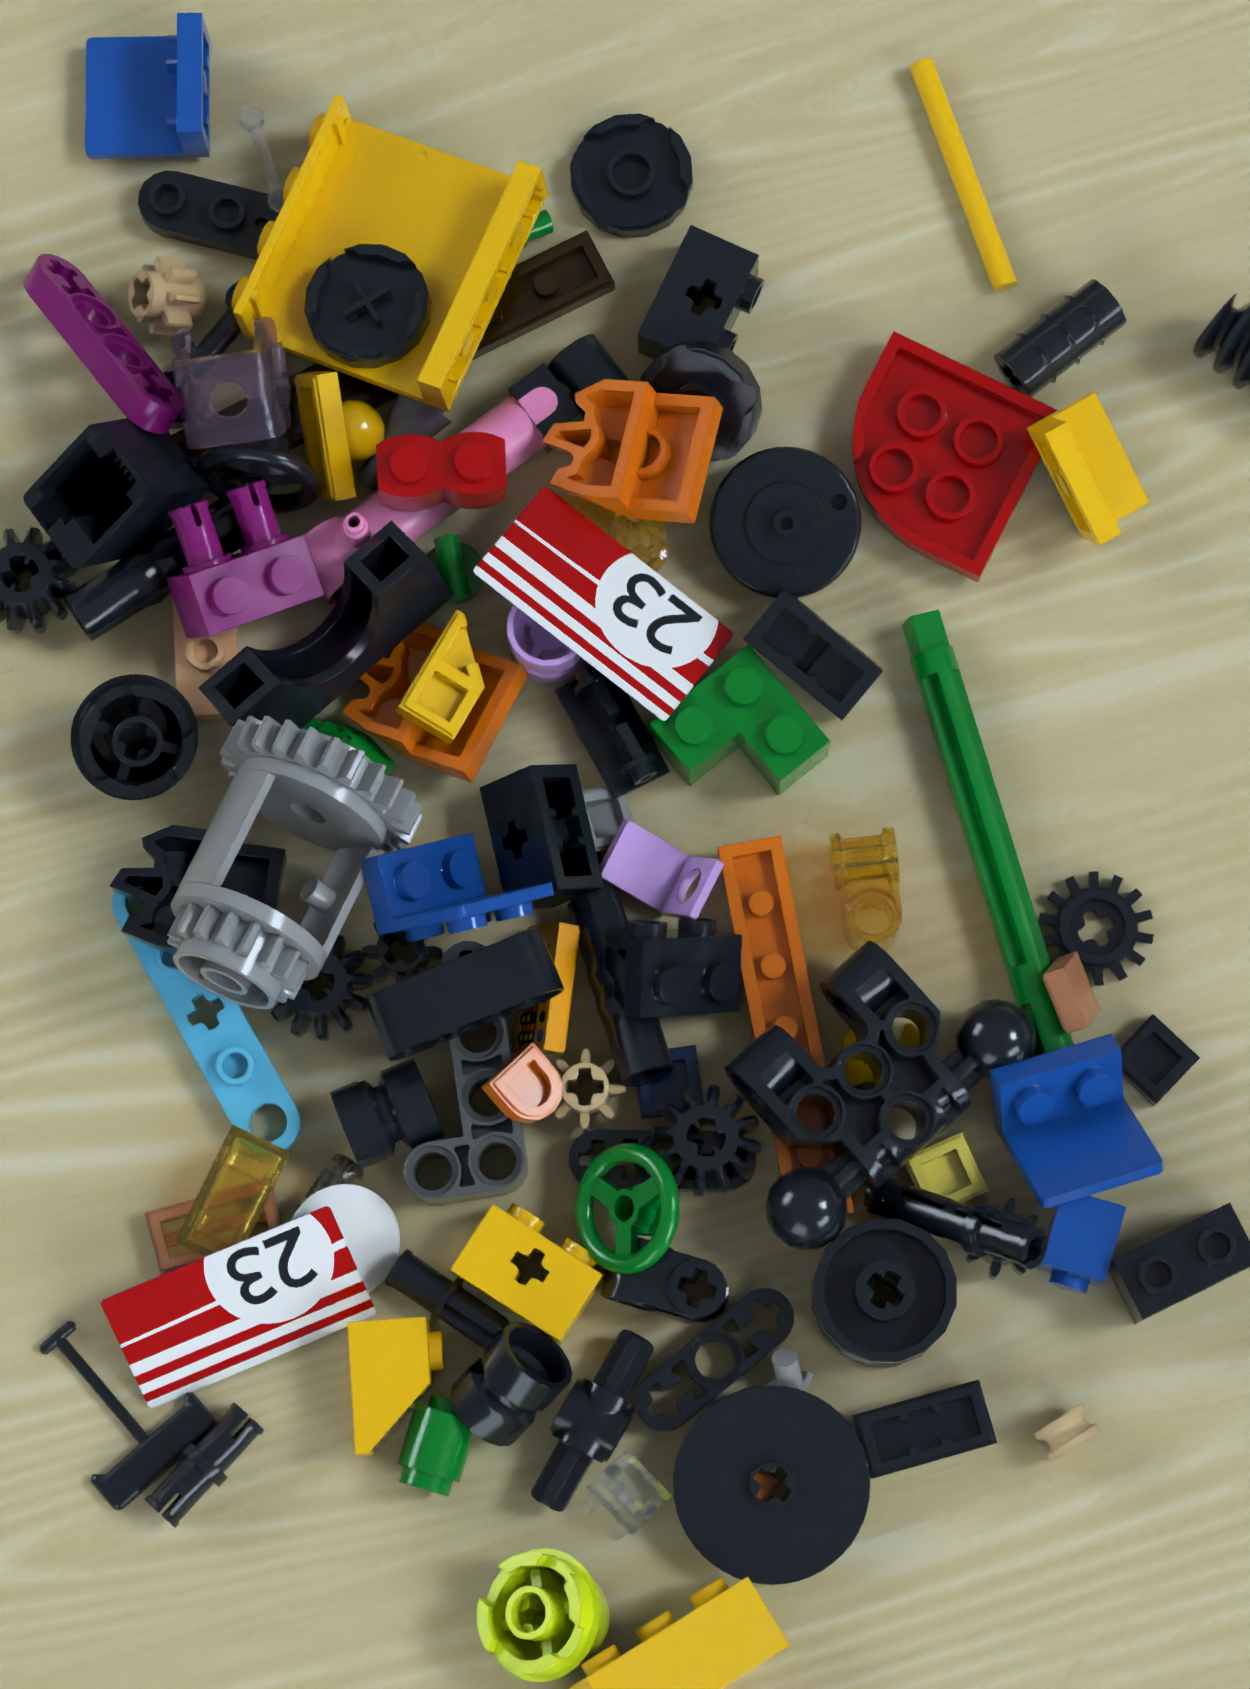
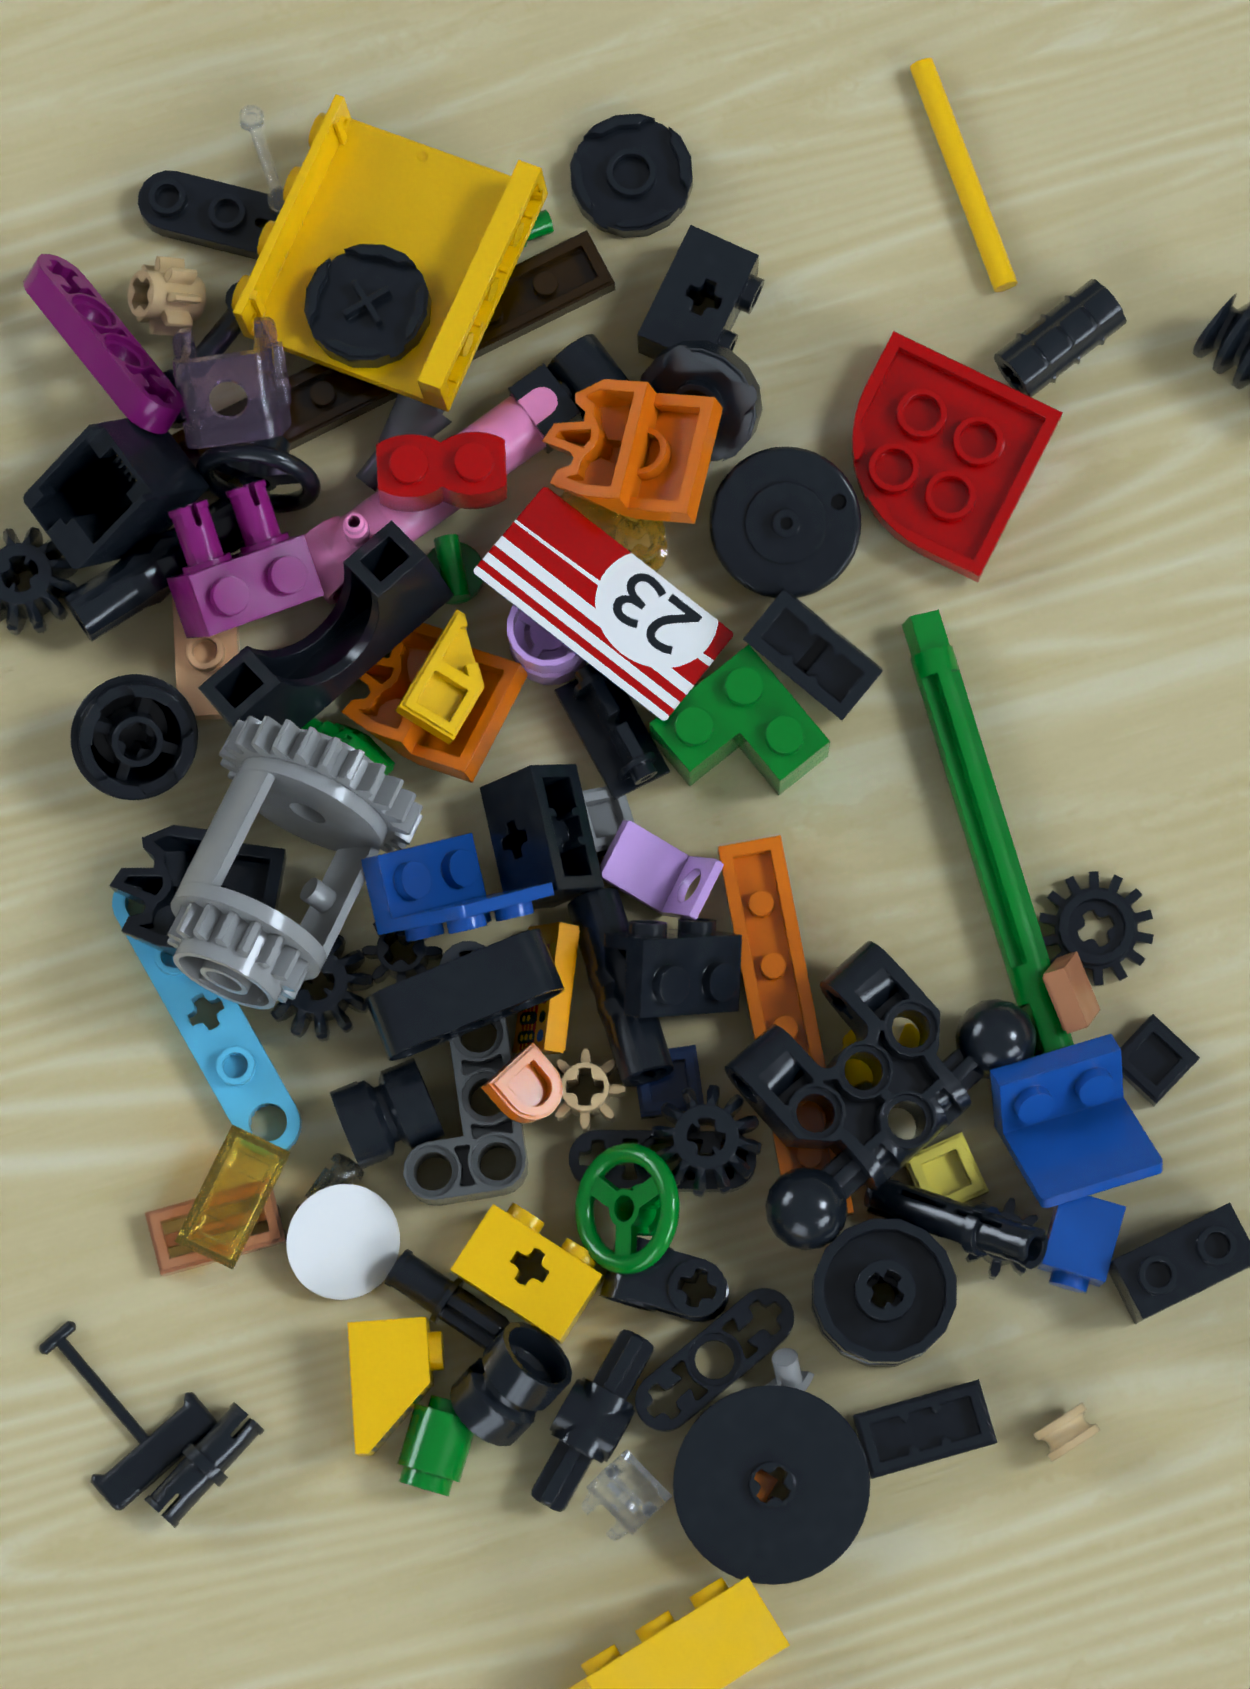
(149, 94): blue bracket -> none
(238, 1307): sticker -> none
(335, 432): yellow tile -> none
(543, 1615): neon yellow cone -> none
(867, 877): clear yellow piece -> none
(1088, 467): yellow panel -> none

